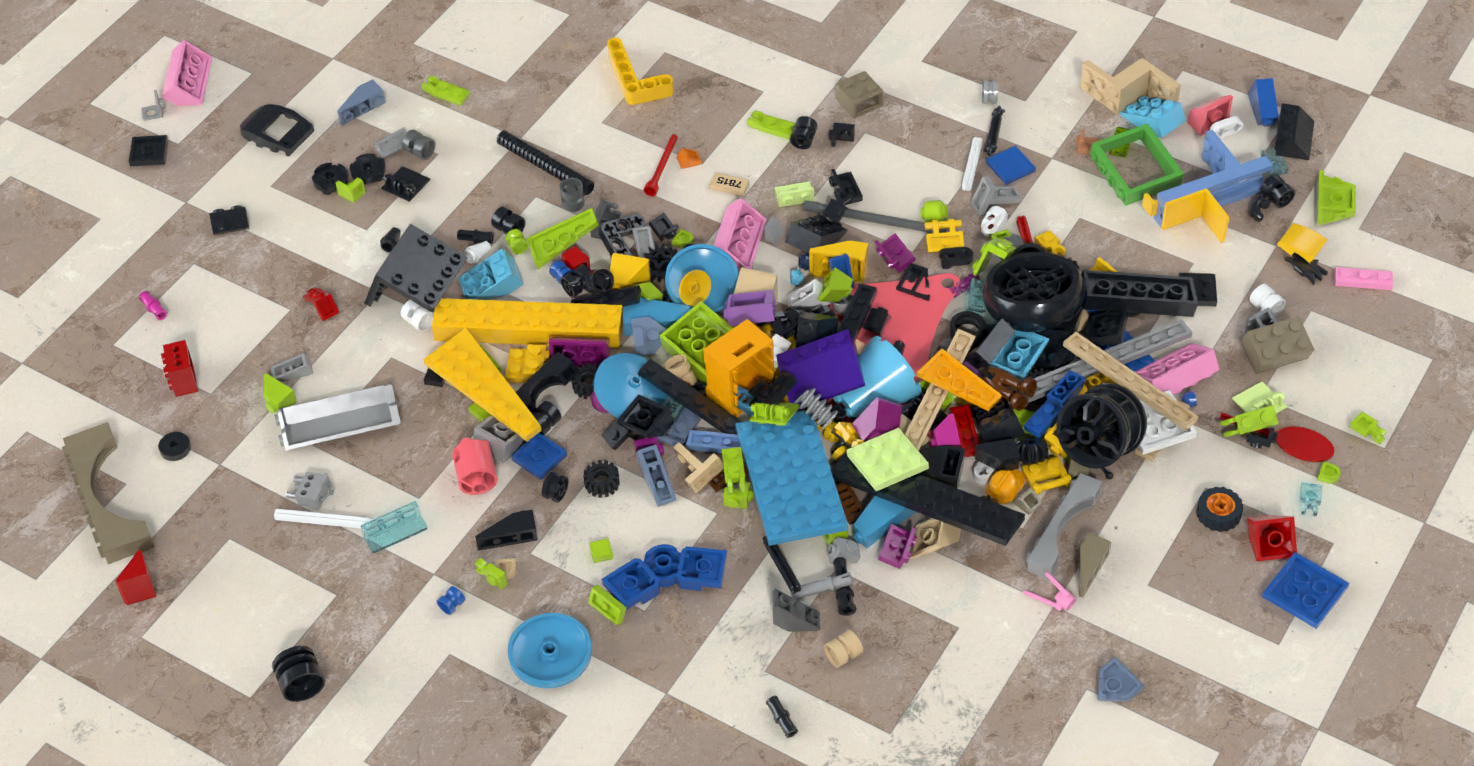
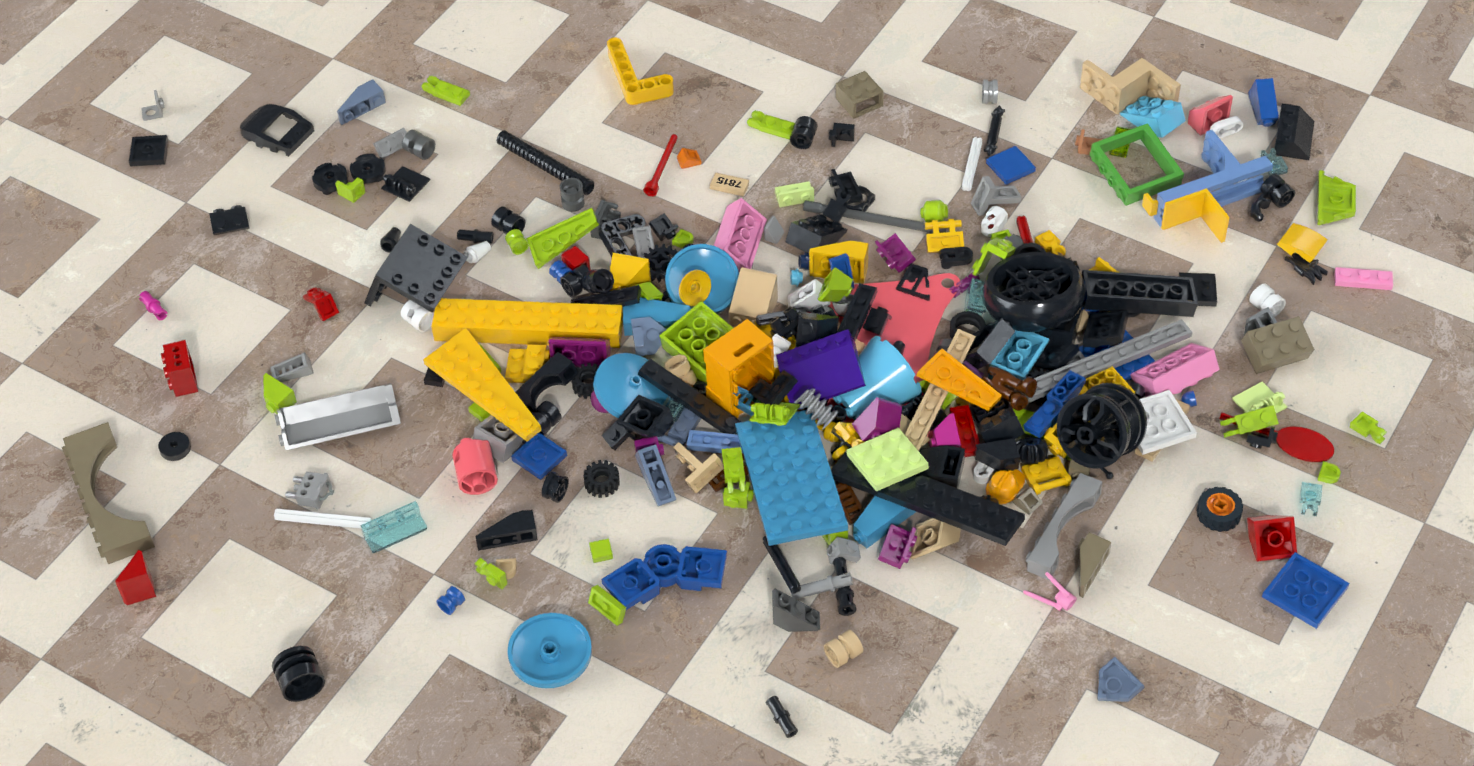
(187, 75): bright pink slope -> none
(491, 278): medium azure slope -> none
(754, 306): medium lavender window -> none
(865, 205): none -> black cap
(1126, 377): tan tile -> none

